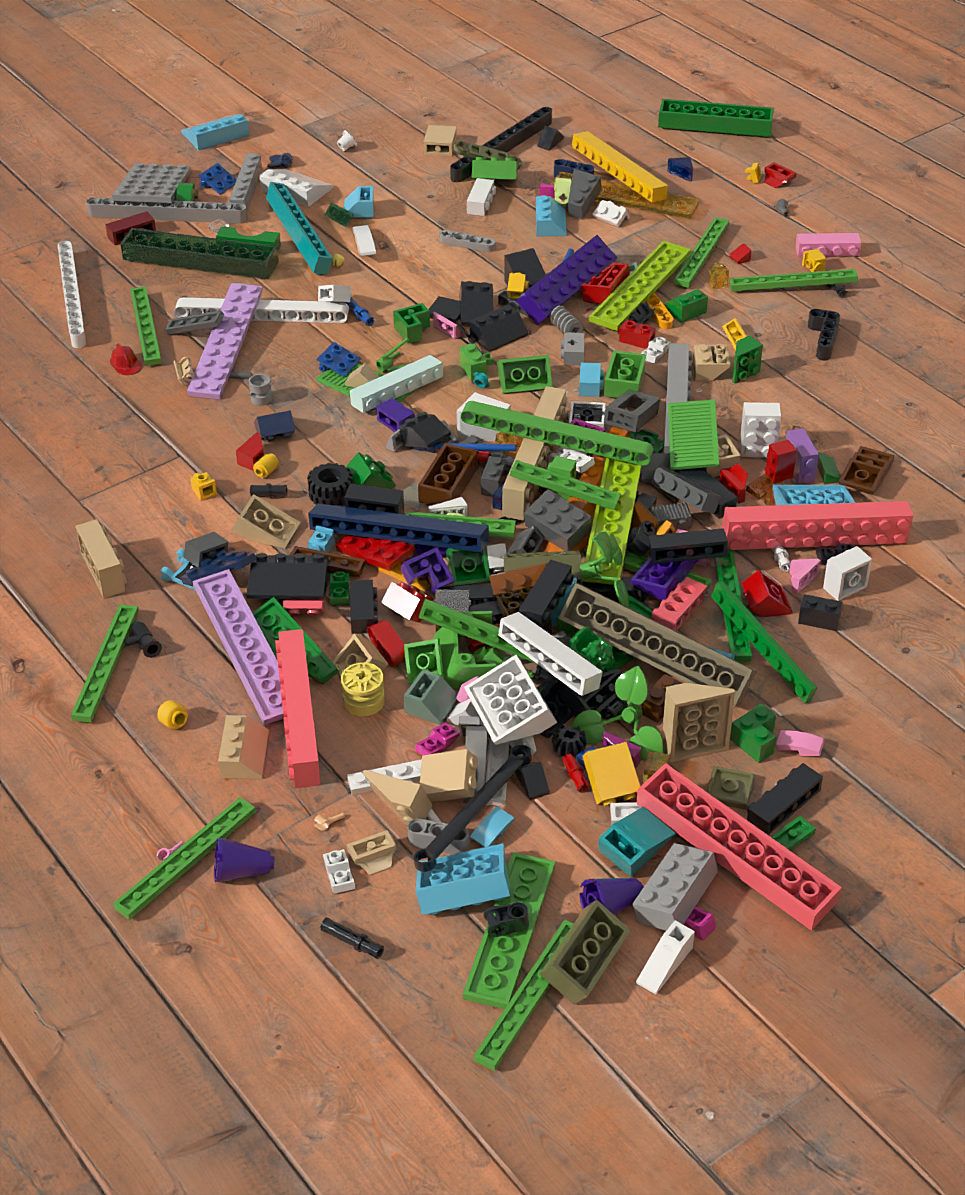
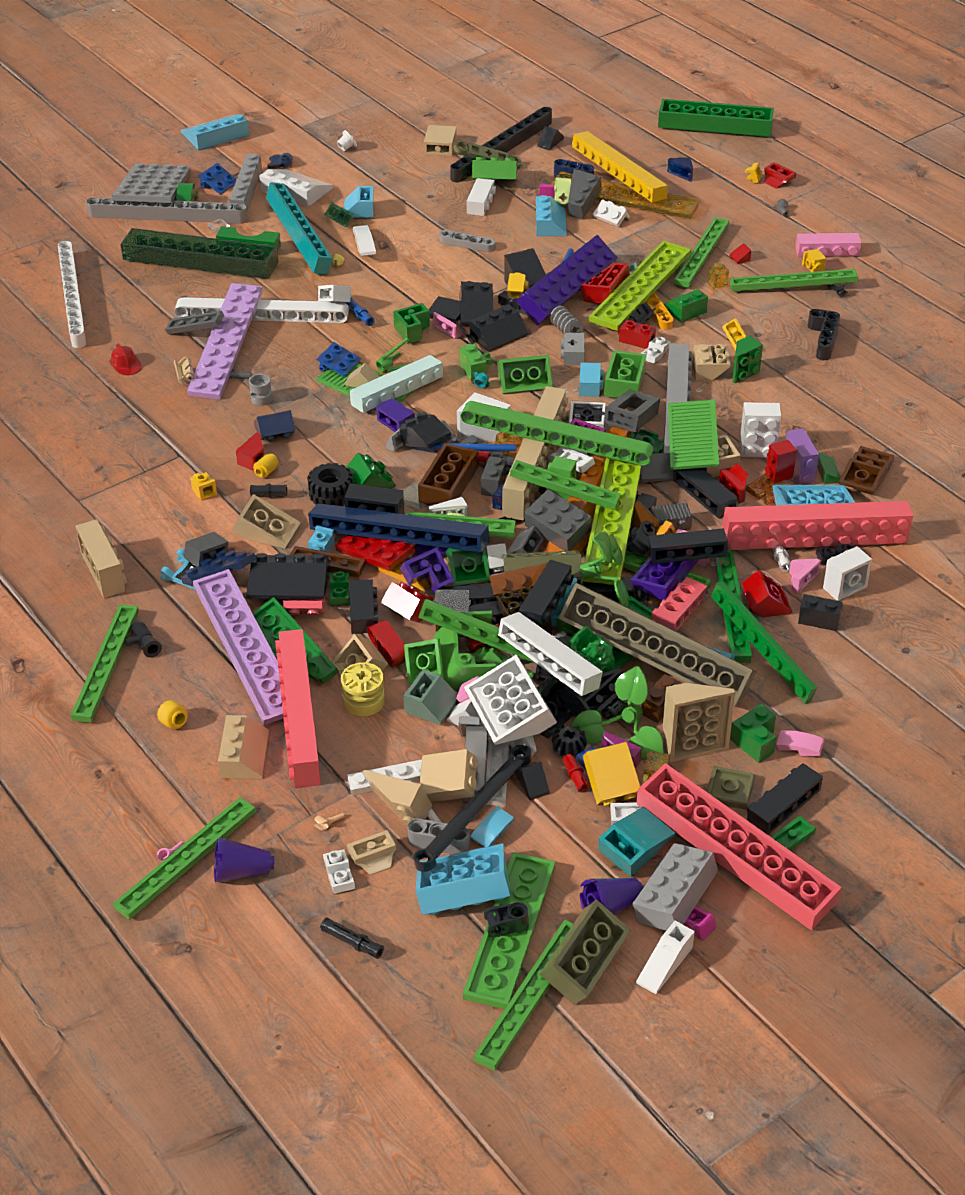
(119, 229): dark red brick -> none
(145, 326): bright green plate -> none
(439, 740): dark pink slope -> none
(686, 489): dark grey brick -> none

